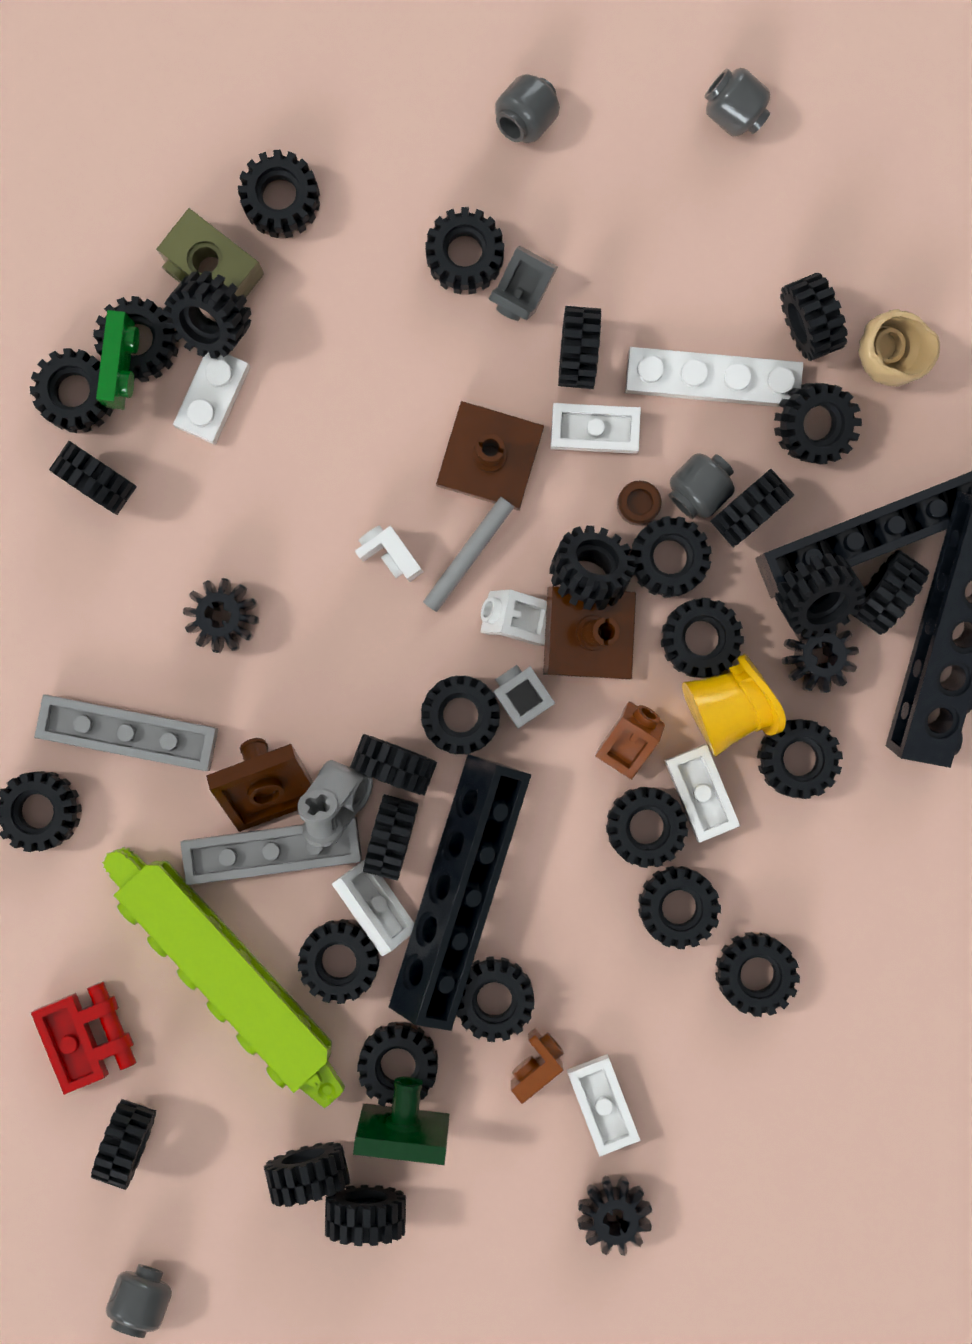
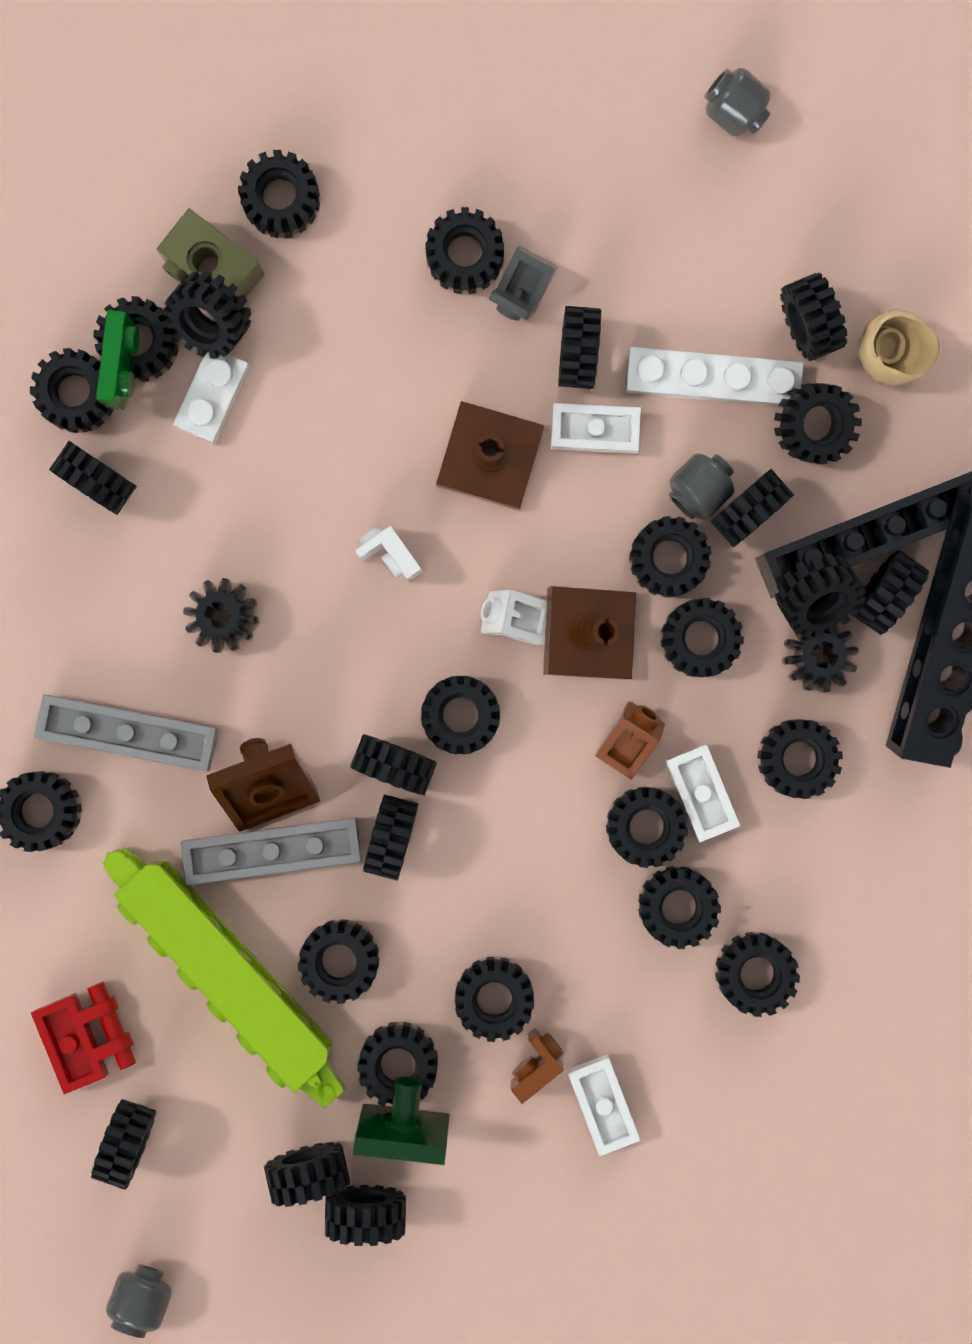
(332, 802): light grey piece -> none
(374, 908): white plate -> none
(459, 893): black brick -> none
(468, 554): light grey bar -> none
(522, 695): light grey brick -> none
(526, 109): dark grey head -> none
(601, 551): black tyre -> none
(614, 1232): black gear -> none
(639, 503): reddish brown tile -> none
(733, 705): yellow hat -> none

